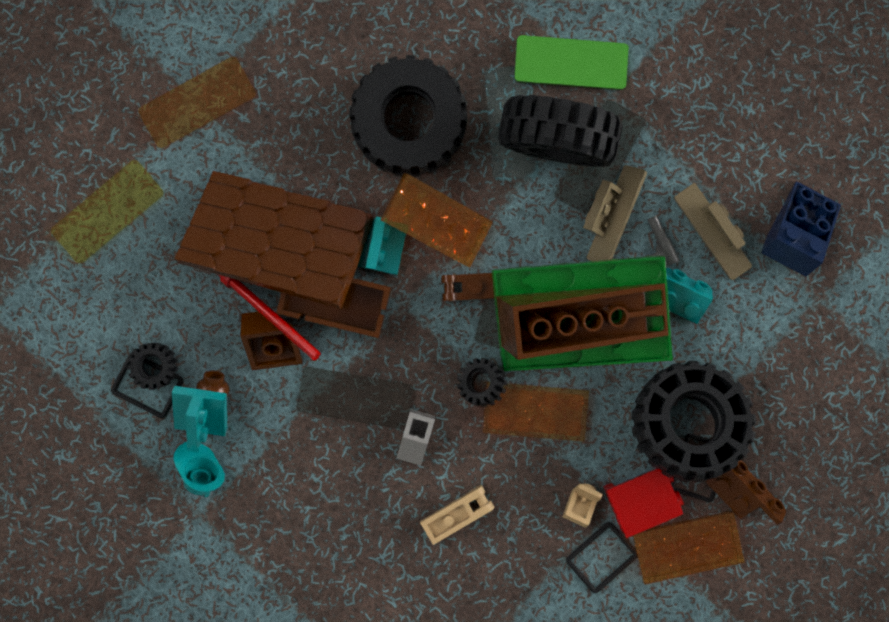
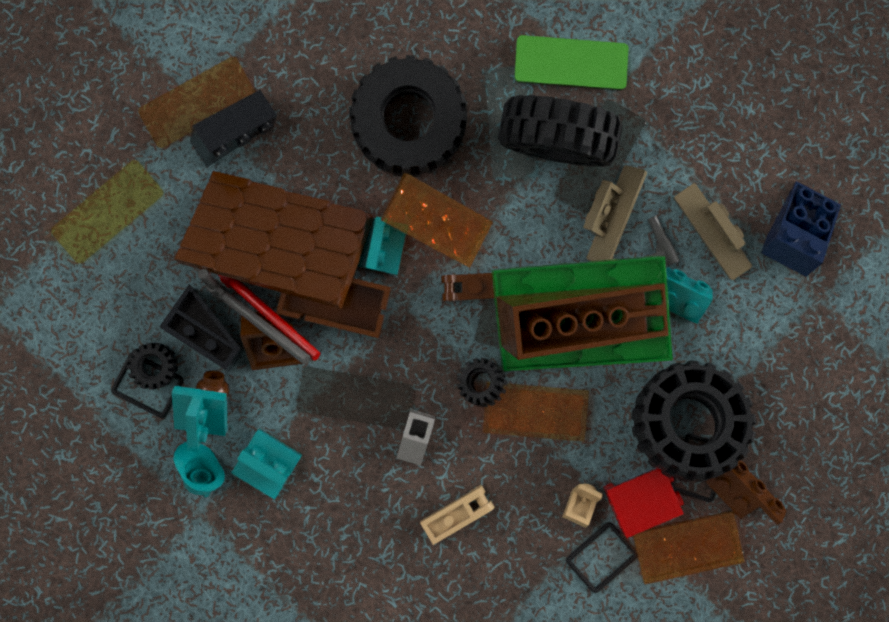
(201, 330): none -> black wedge
(222, 295): none -> dark grey bar
(232, 127): none -> black wedge
(266, 463): none -> teal bracket

